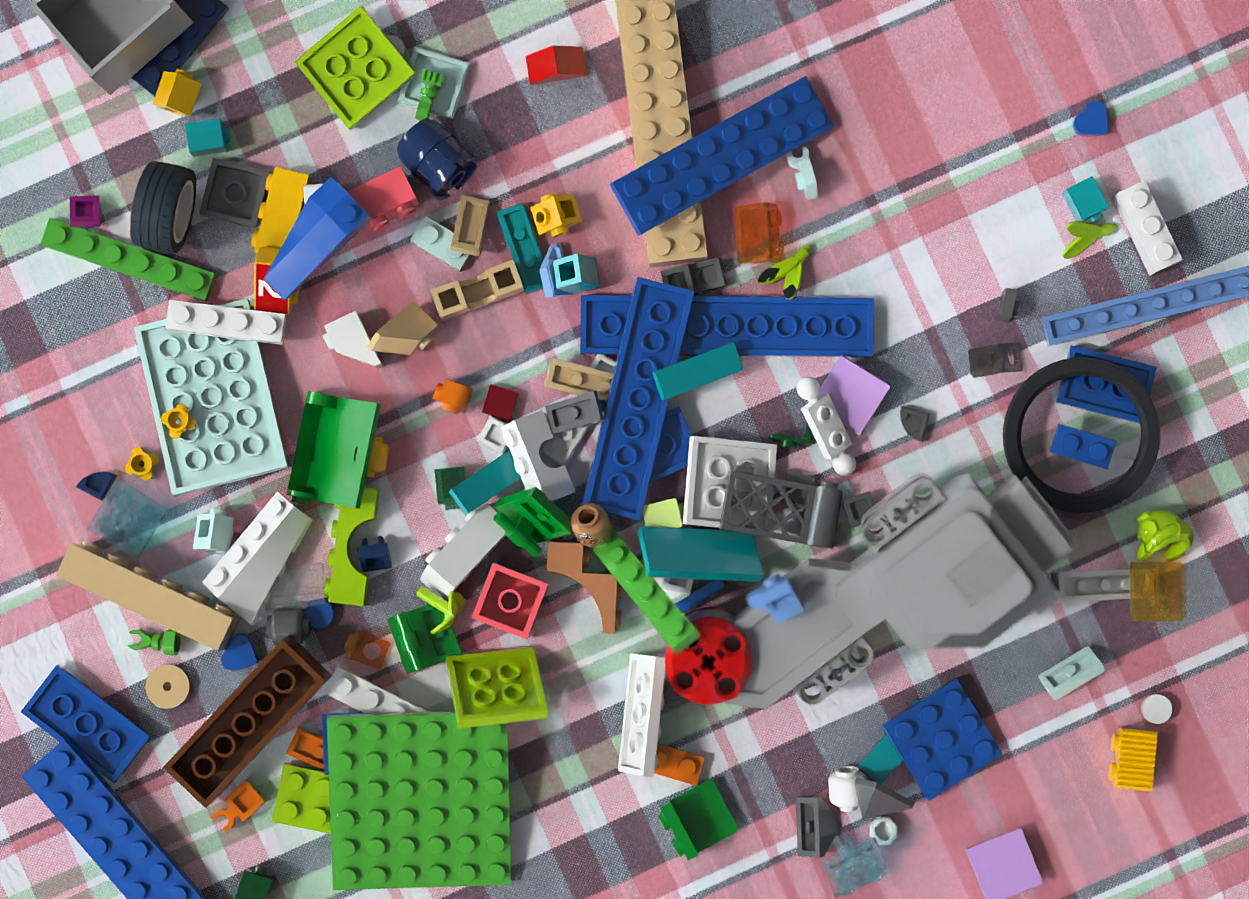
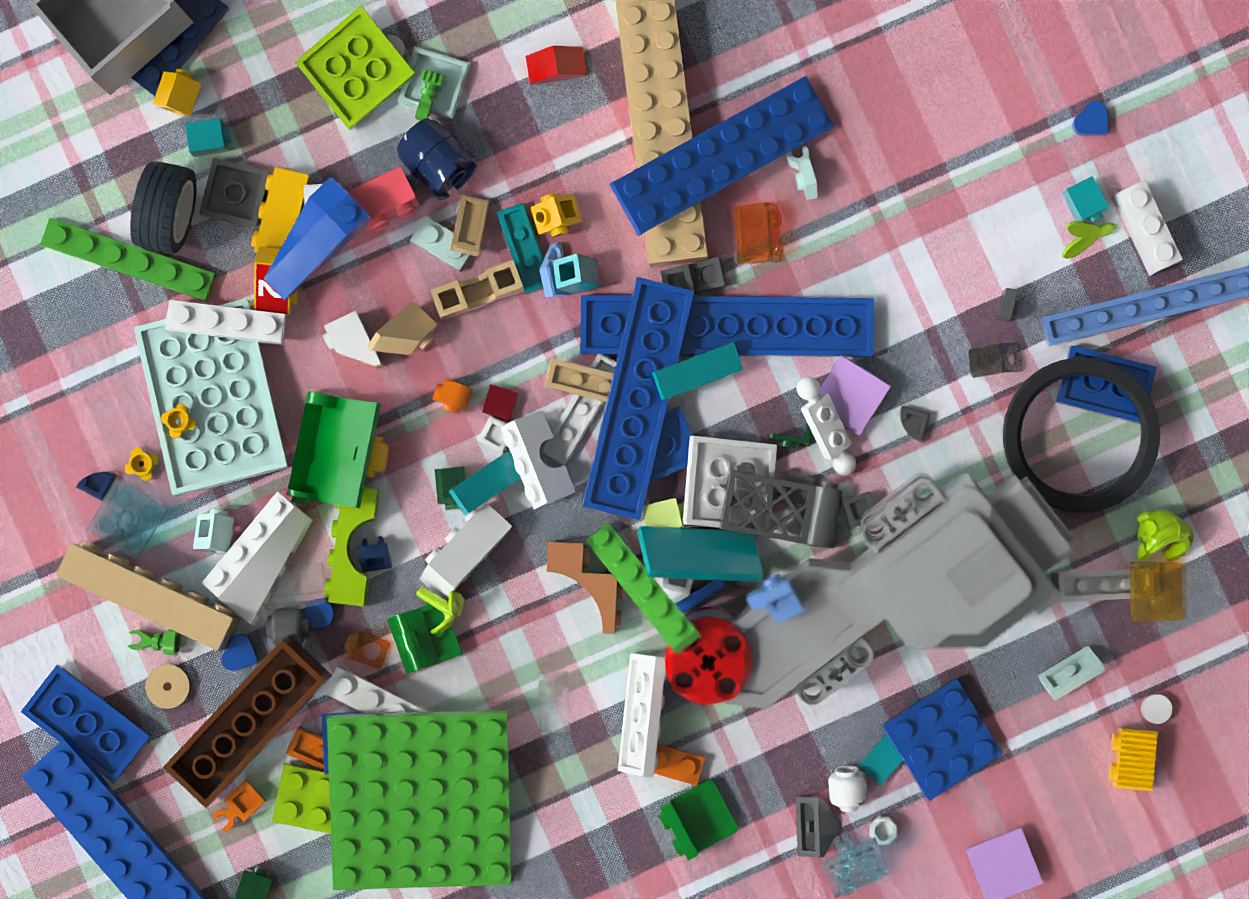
(84, 211): magenta plate -> none
(496, 687): lime plate -> none
(510, 601): coral brick -> none
(531, 519): green plate -> none
(575, 412): dark grey plate -> none
(591, 525): medium nougat head -> none
(791, 269): lime piece -> none
(878, 800): dark grey slope -> none
(1082, 446): blue plate -> none

